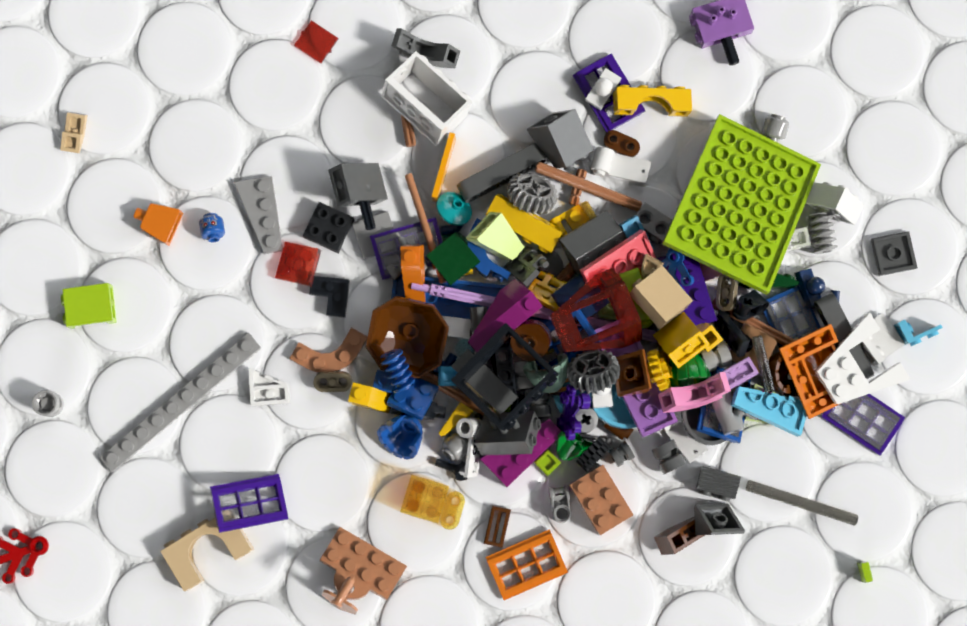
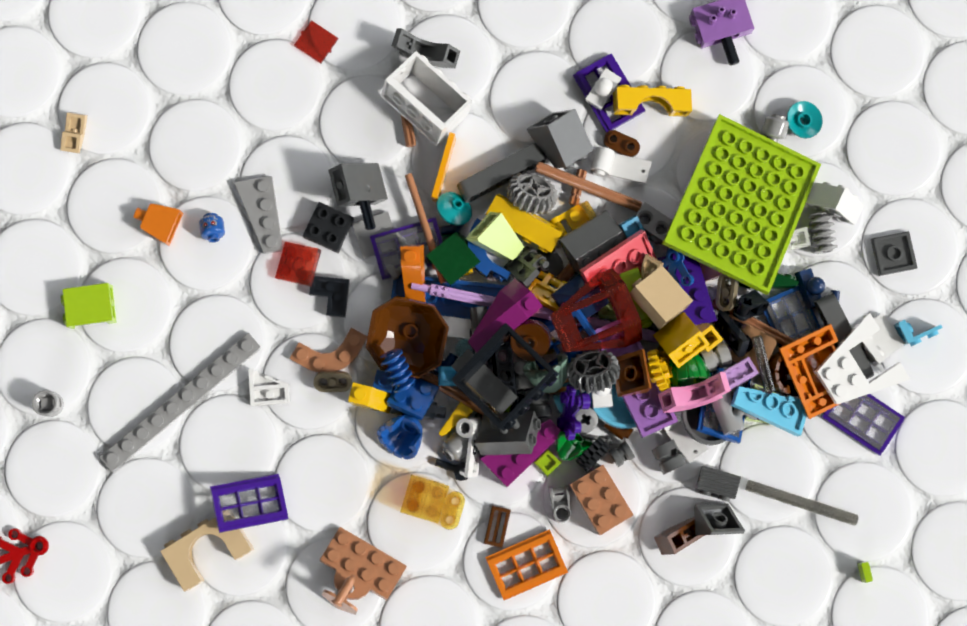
(809, 114): none -> teal dish

